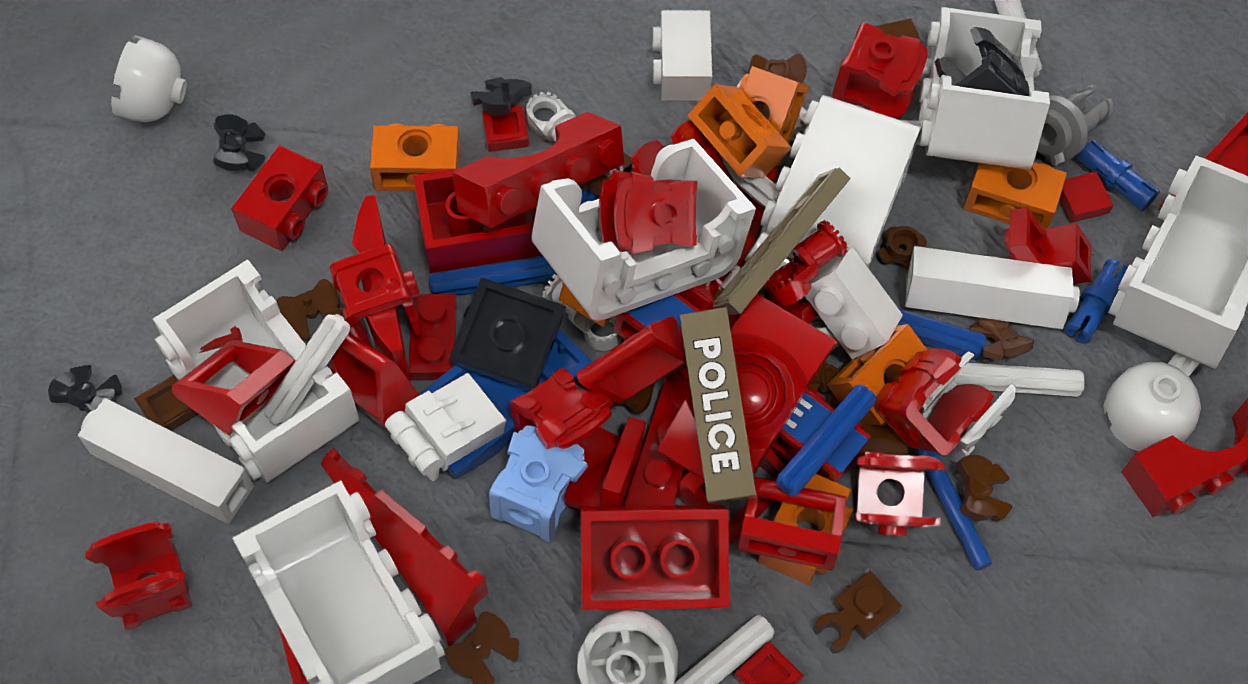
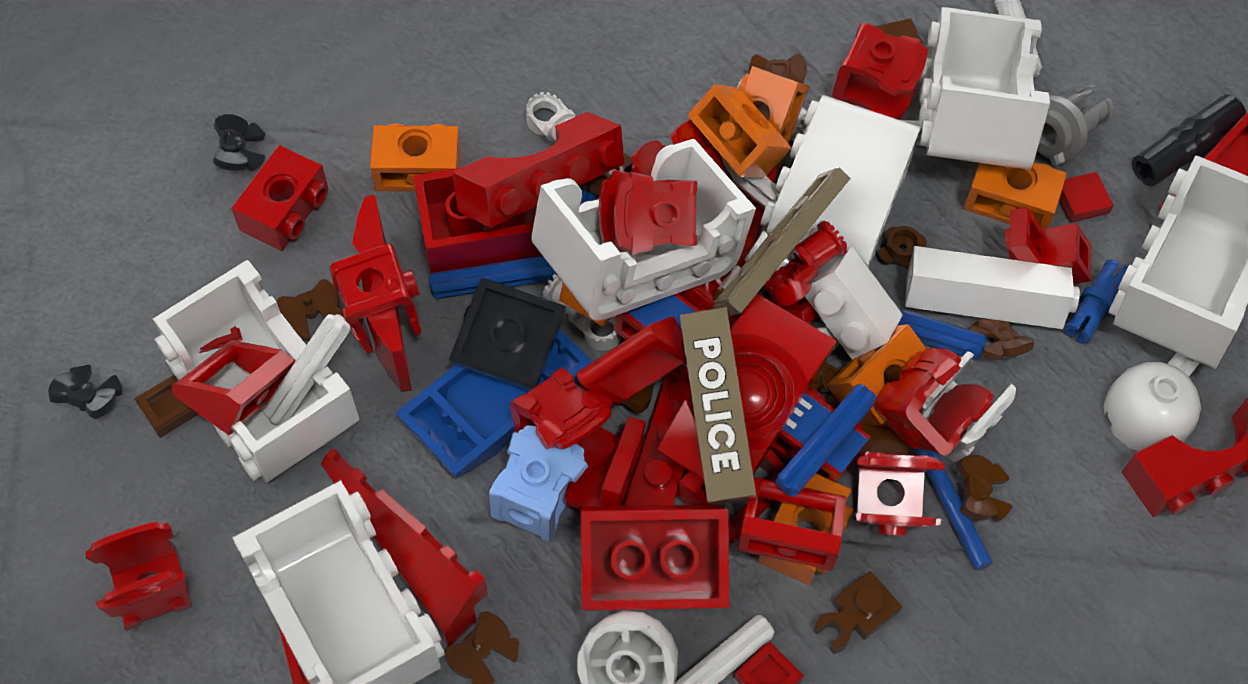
(147, 81): white cylinder -> none
(166, 460): white brick -> none
(373, 378): red tile -> none
(433, 347): red plate -> none
(445, 425): white piece -> none
(505, 94): black piece -> none
(506, 130): red tile -> none
(684, 55): white brick -> none
(999, 68): black piece -> none
(1025, 379): white axle -> none
(1118, 175): blue pin -> none
(1188, 140): none -> black axle

